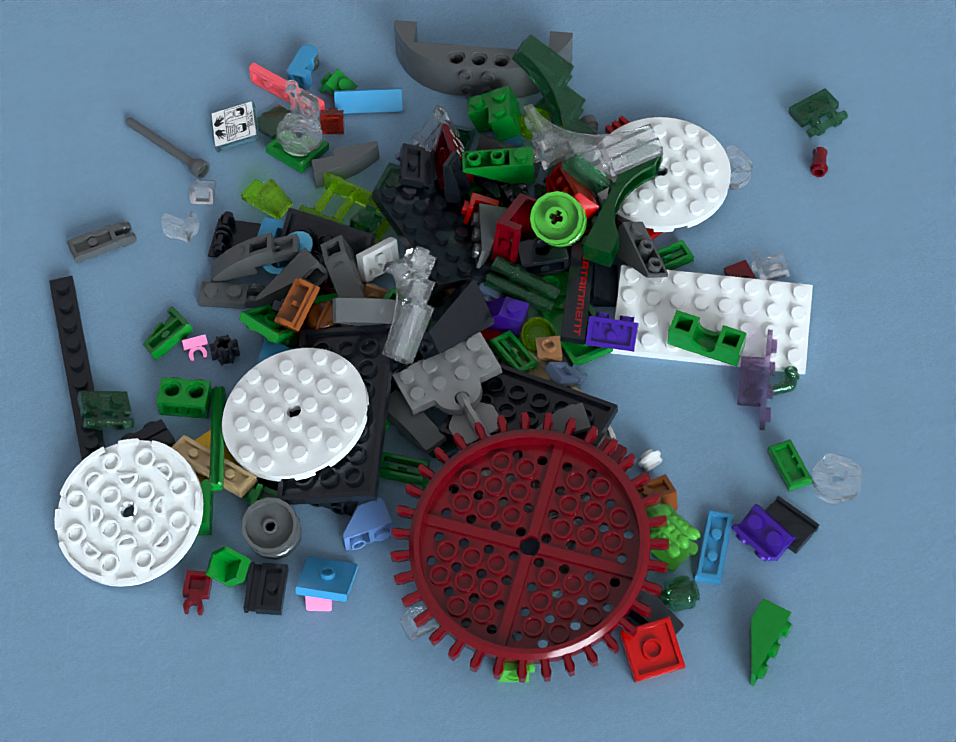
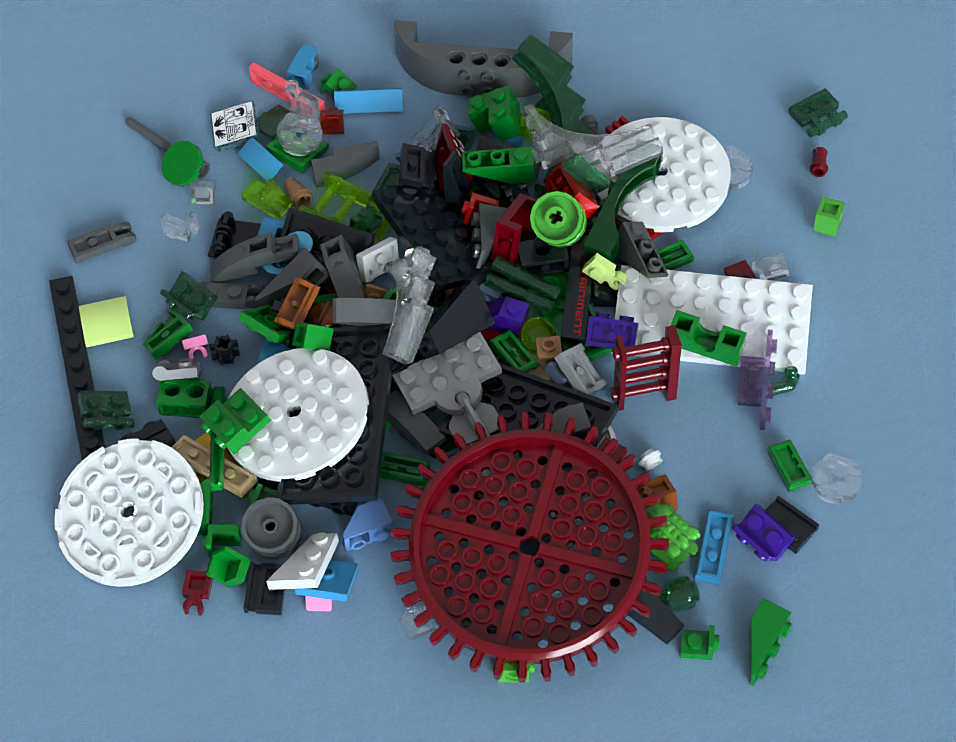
(106, 321): none -> yellowish green slope
(182, 163): none -> green tile
(184, 369): none -> light grey plate
(190, 296): none -> clear green bracket
(221, 535): none -> green bracket
(234, 421): none -> green plate
(260, 159): none -> dark azure slope
(298, 193): none -> medium nougat cone
(307, 564): none -> white wing
(312, 336): none -> green panel
(580, 370): none -> light grey plate
(604, 270): none -> yellowish green plate
(652, 650): red plate -> none
(668, 371): none -> dark red fence
(699, 644): none -> green bracket
(829, 216): none -> bright green brick

